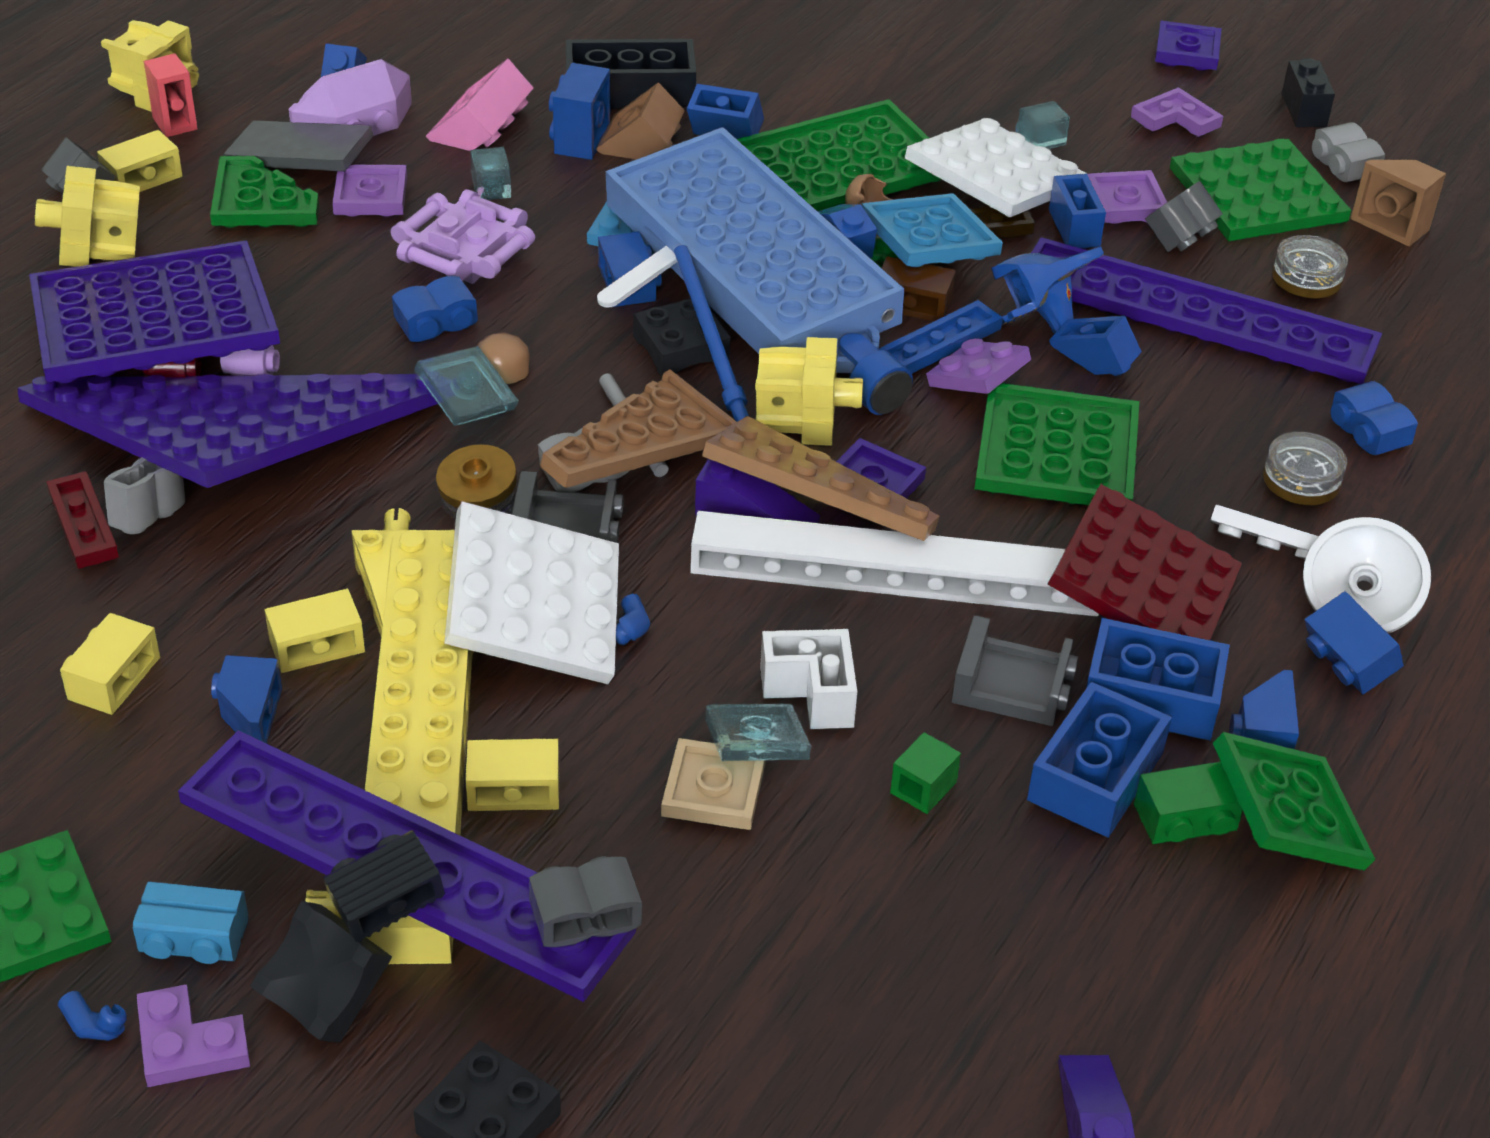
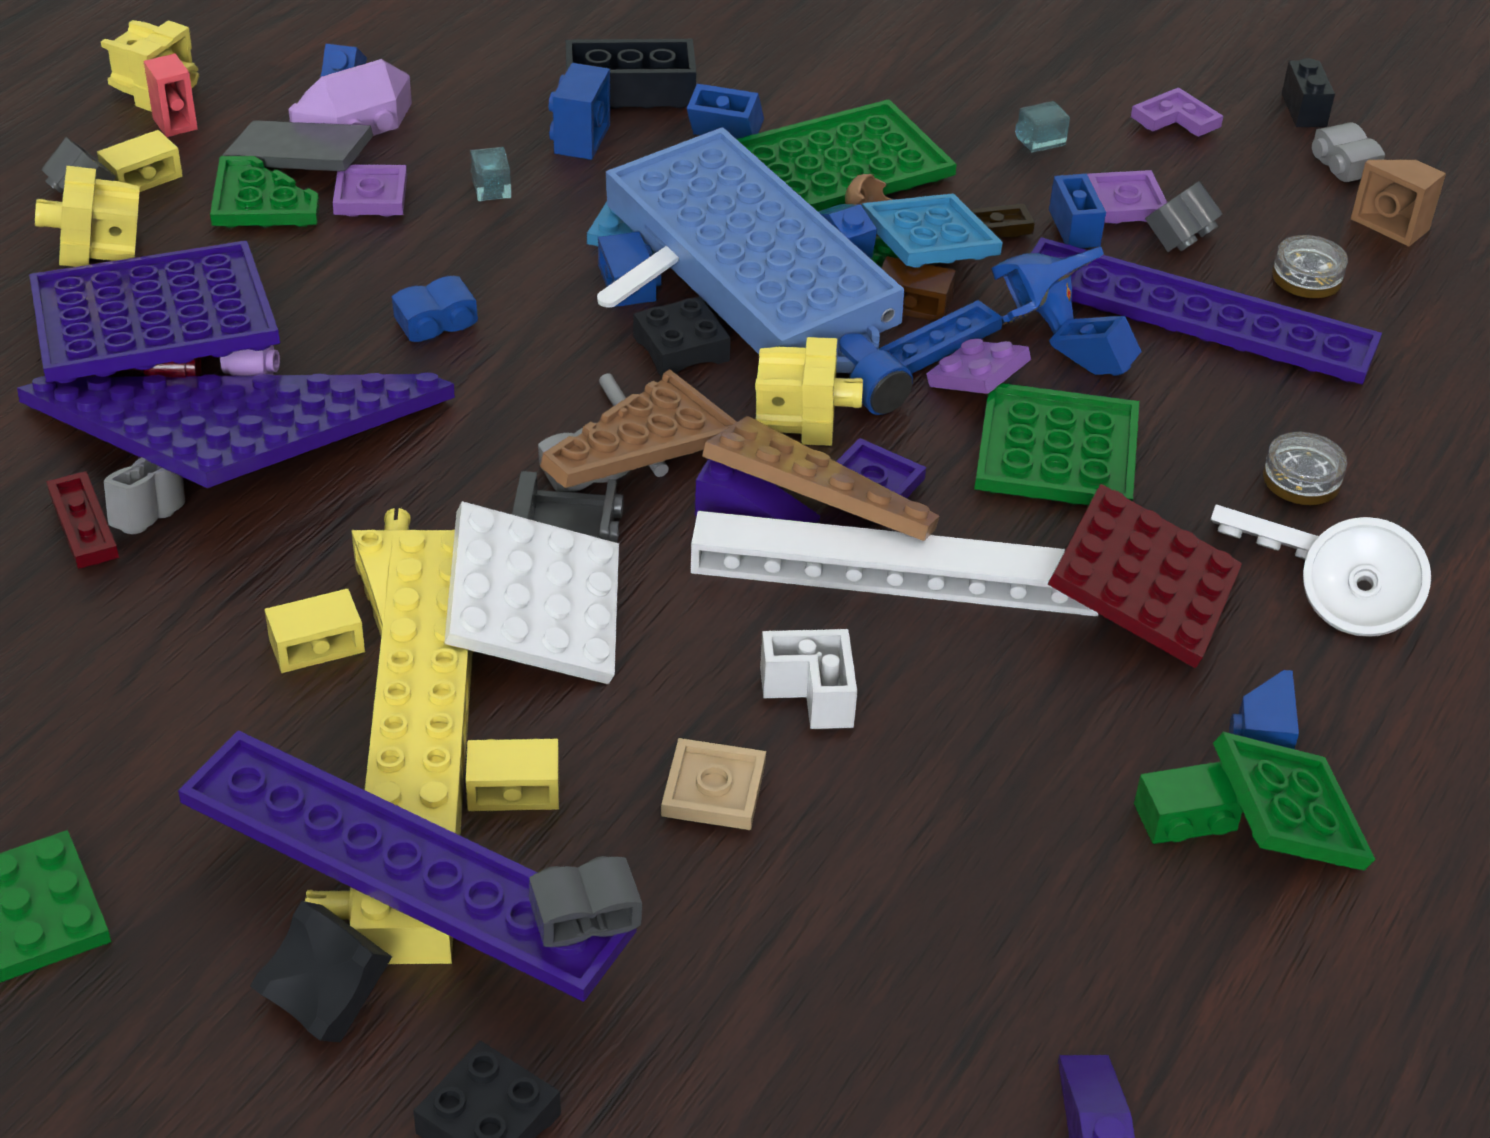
(92, 1025): blue arm -> none
(110, 663): light yellow brick -> none
(183, 1050): medium lavender plate -> none
(190, 922): dark azure brick -> none
(248, 694): blue slope -> none
(383, 885): black brick -> none
(464, 237): lavender brick -> none
(466, 385): clear light blue plate -> none
(478, 477): pearl gold piece -> none
(483, 109): bright pink slope -> none
(507, 355): medium nougat hair -> none
(634, 622): blue arm -> none
(643, 125): medium nougat slope -> none
(733, 394): blue bar -> none
(757, 732): clear light blue tile -> none
(925, 772): green brick -> none
(992, 165): white plate -> none
(1012, 676): dark grey panel -> none
(1097, 759): blue brick -> none
(1163, 672): blue brick -> none
(1188, 45): dark purple plate -> none
(1262, 189): green plate -> none
(1353, 643): blue brick -> none
(1373, 418): blue brick -> none

